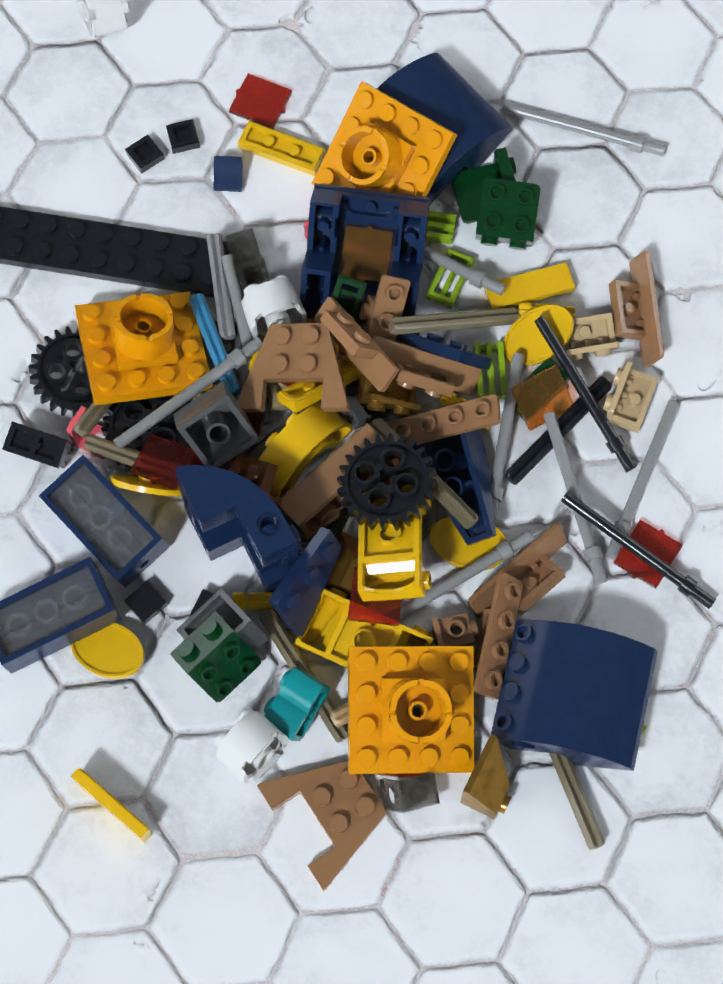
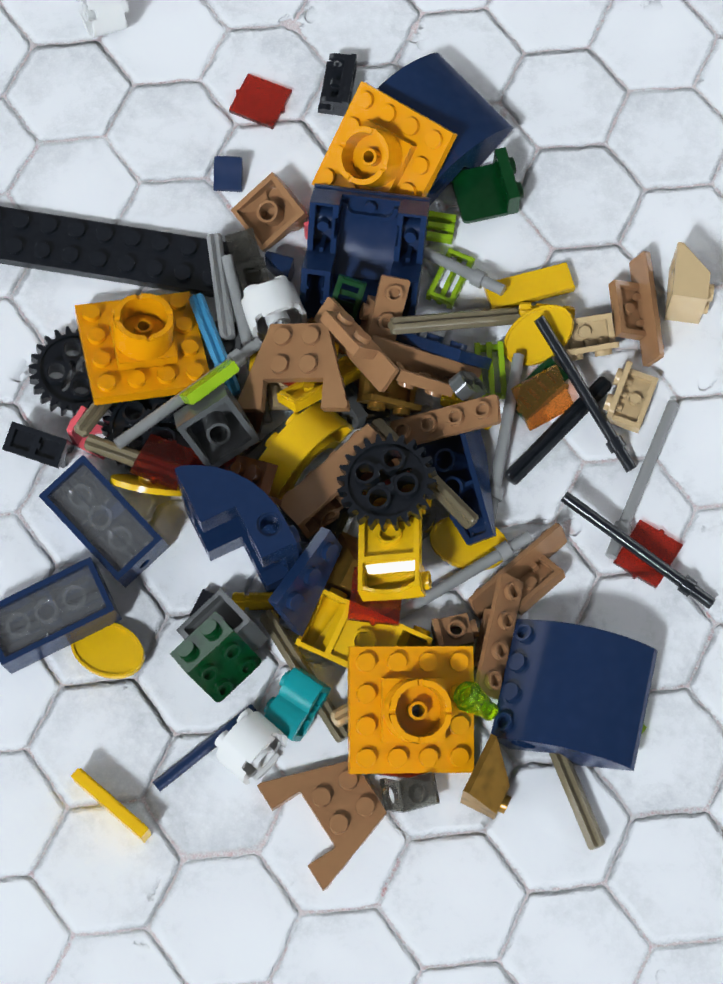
(144, 154): black tile -> none
(145, 602): black tile -> none
(182, 136): black tile -> none
(195, 755): none -> dark blue bar
(209, 382): none -> lime tile
(270, 211): none -> medium nougat slope
(280, 265): none -> dark blue slope
(281, 148): yellow tile -> none
(338, 84): none -> black hinge
(365, 253): clear orange piece -> none
(467, 386): none -> dark grey beam
(473, 700): none -> clear neon green cone
(507, 213): dark green bracket -> none
(592, 551): light grey bar -> none
(636, 143): light grey bar -> none
(687, 287): none -> tan slope

